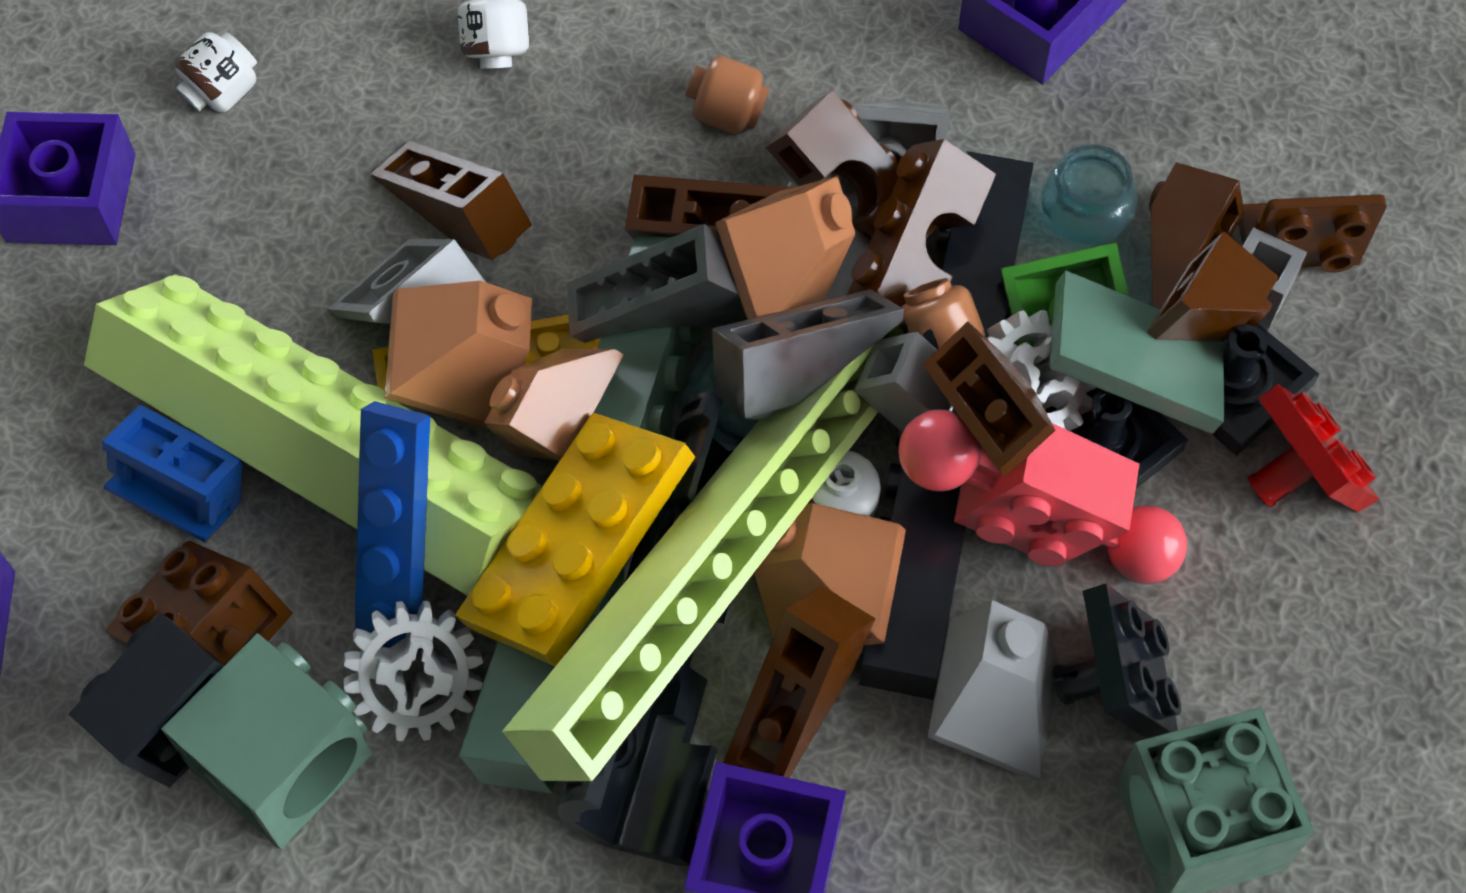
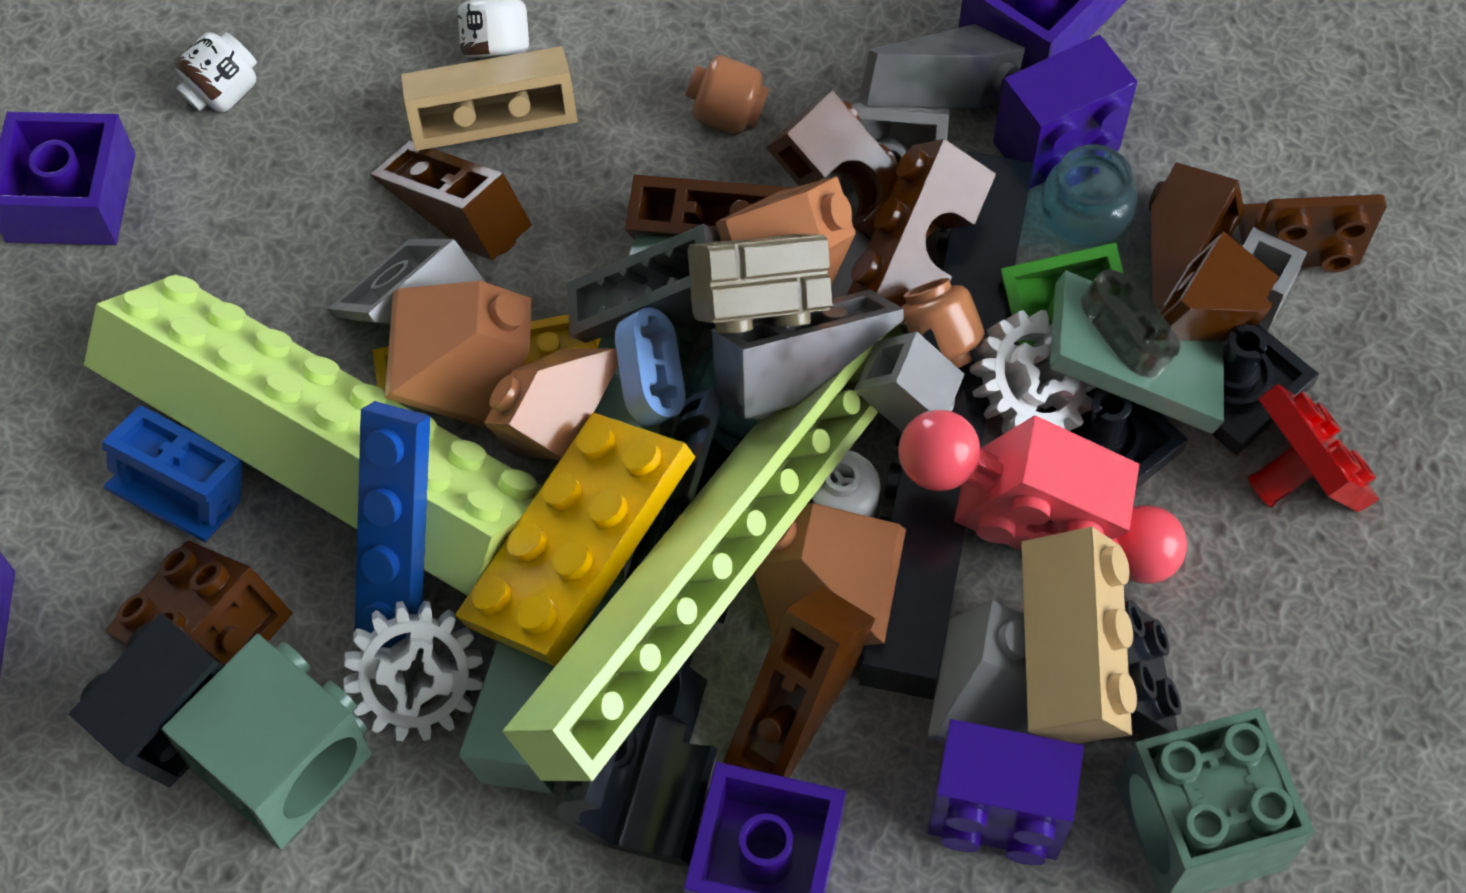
(489, 98): none -> tan brick
(649, 367): none -> light blue beam
(760, 279): none -> brick
(941, 70): none -> flat silver slope
(990, 397): reddish brown slope -> none
(1005, 792): none -> dark purple brick
(1064, 104): none -> dark purple brick
(1077, 637): none -> tan brick
(1130, 323): none -> clear smoke beam

